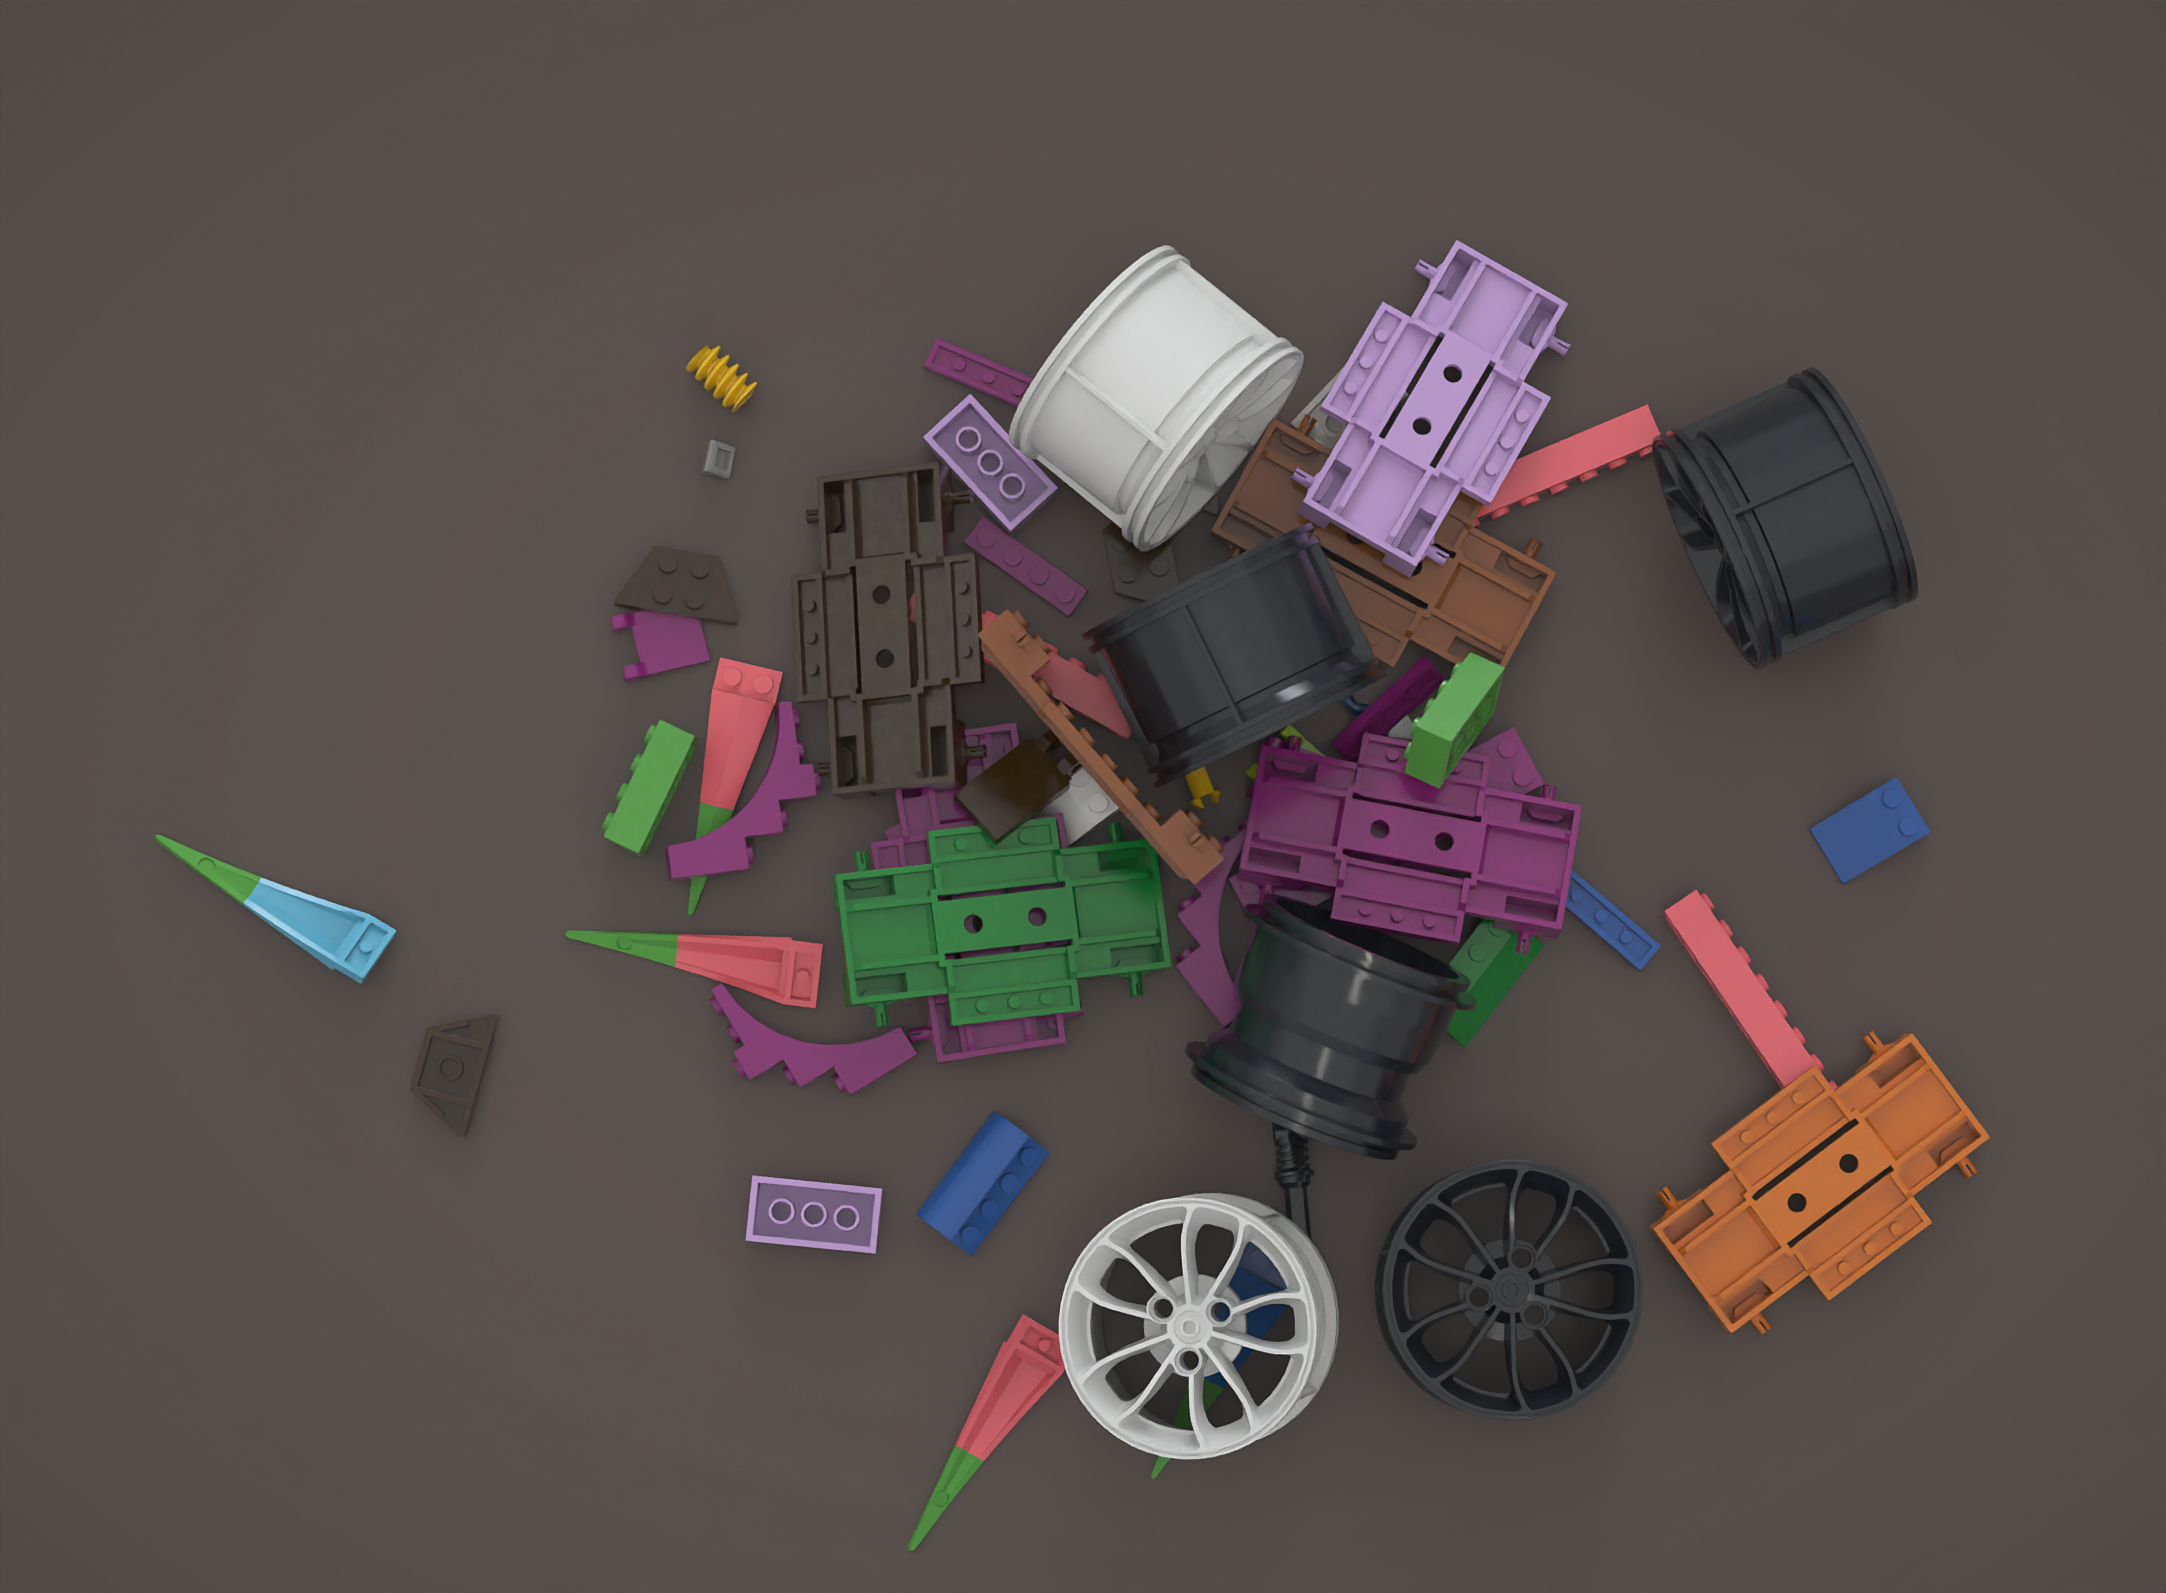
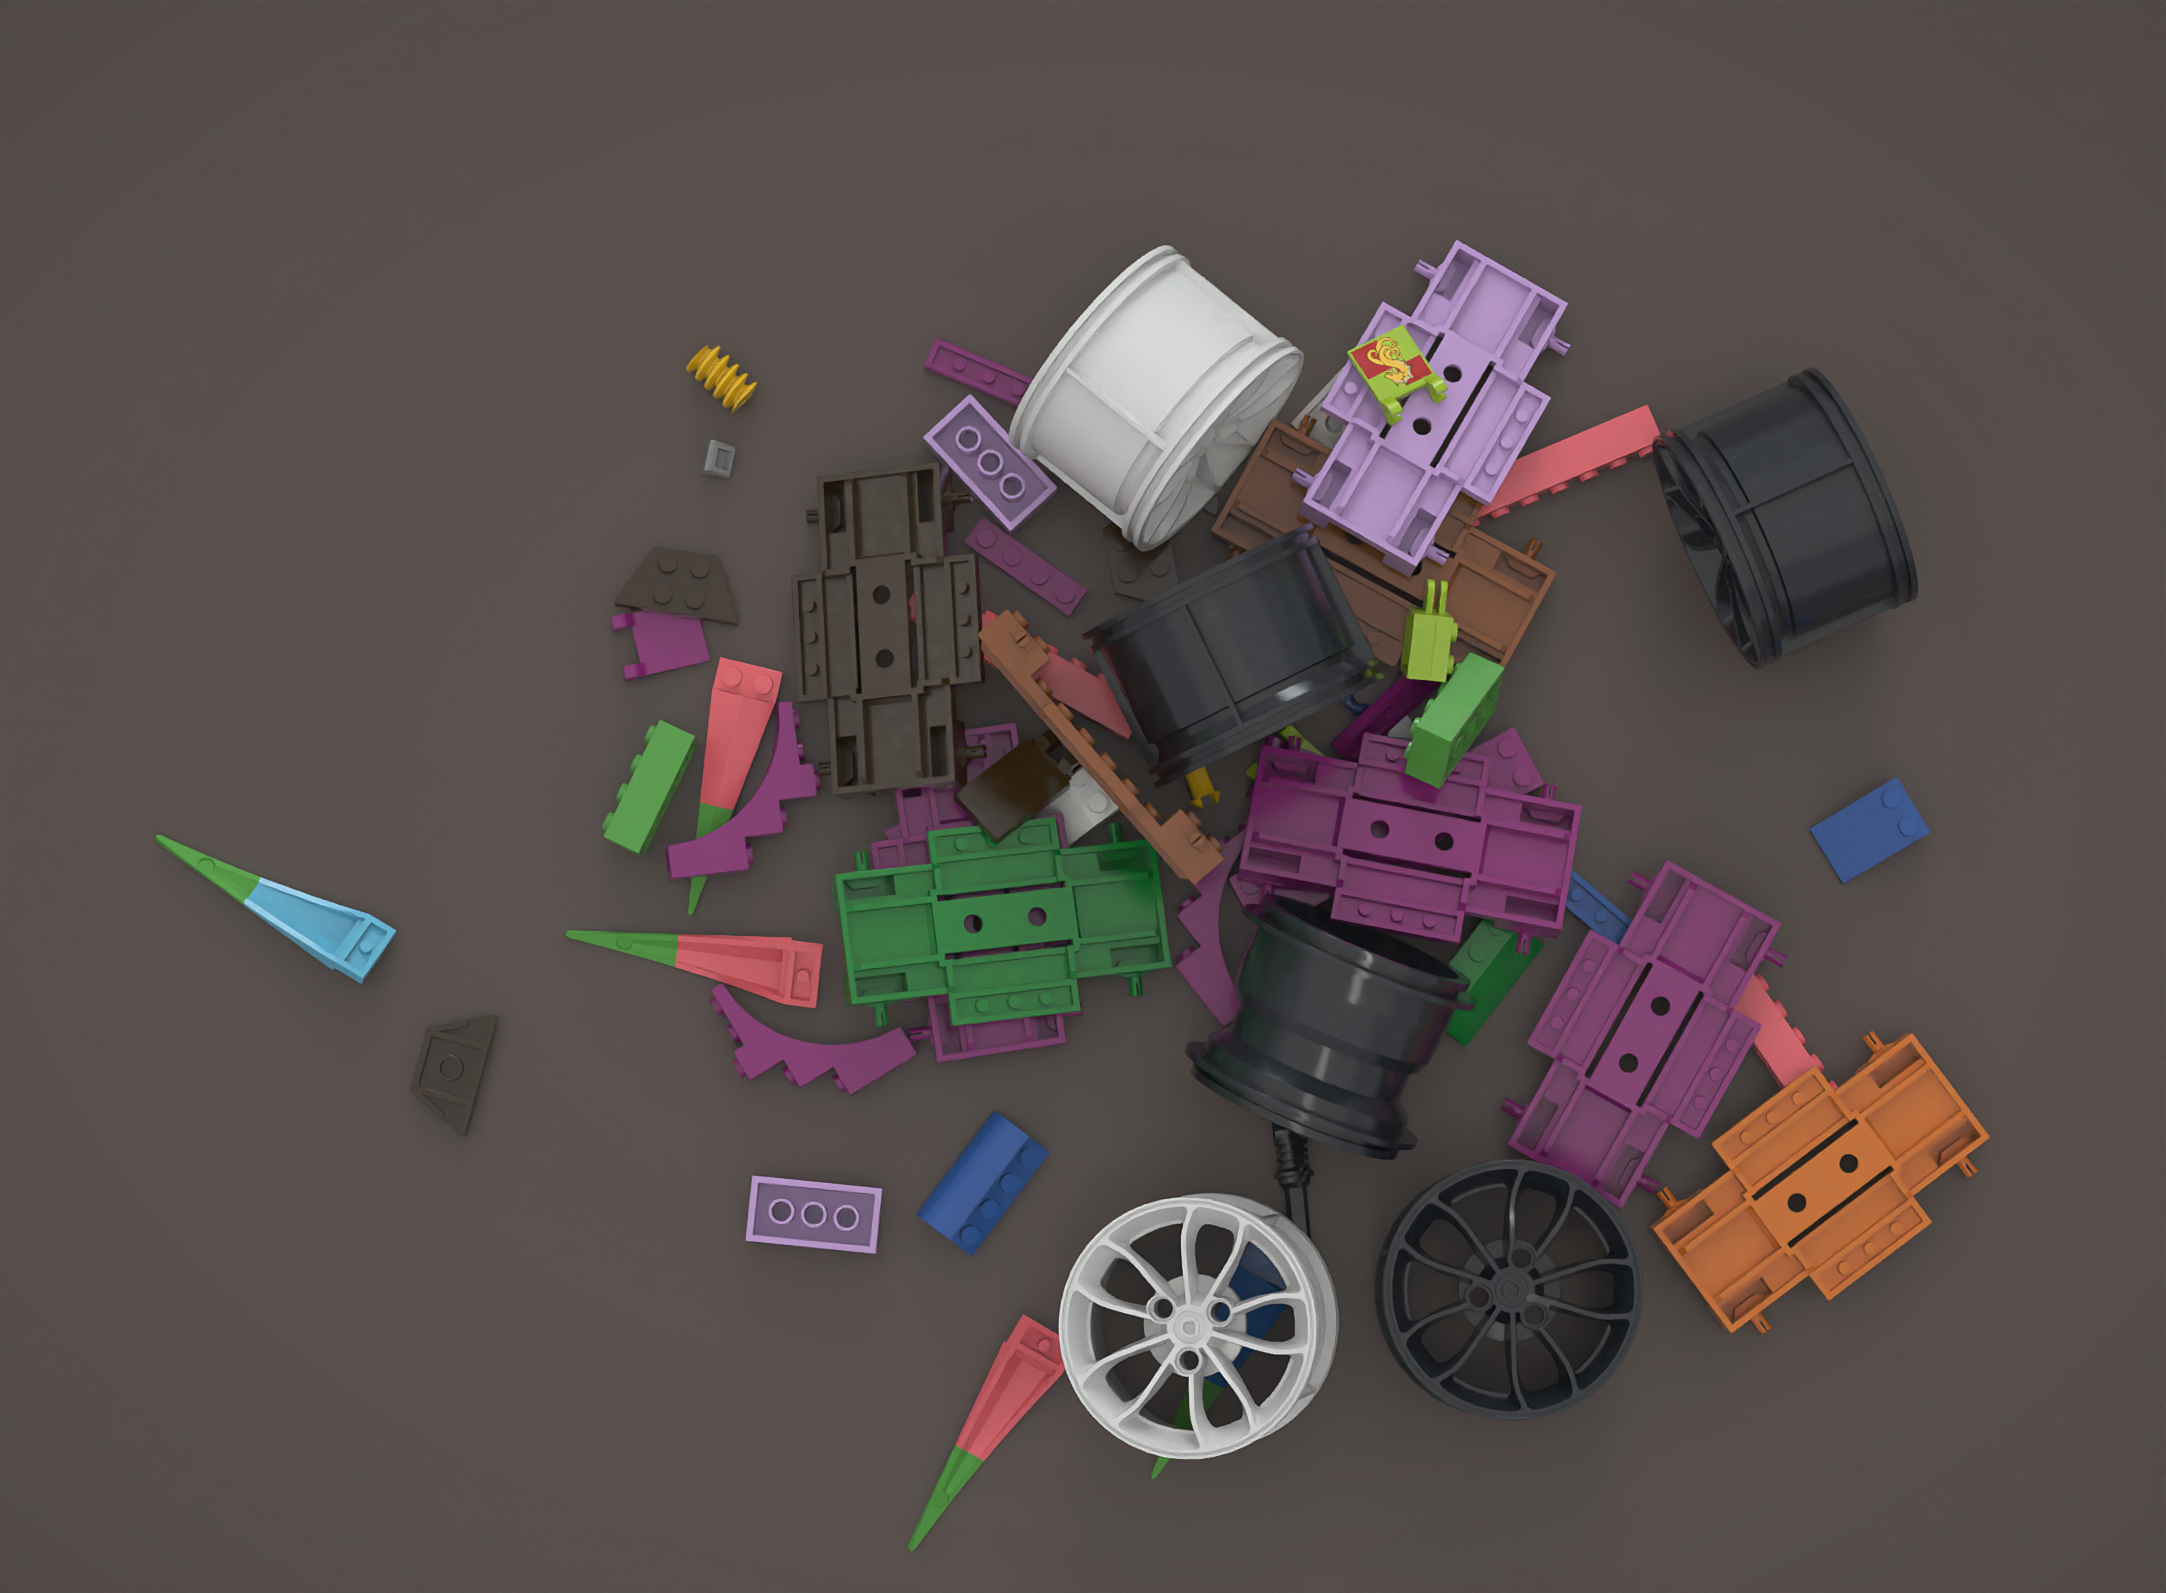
(1395, 368): none -> flag
(1429, 637): none -> lime brick
(1695, 943): none -> magenta piece

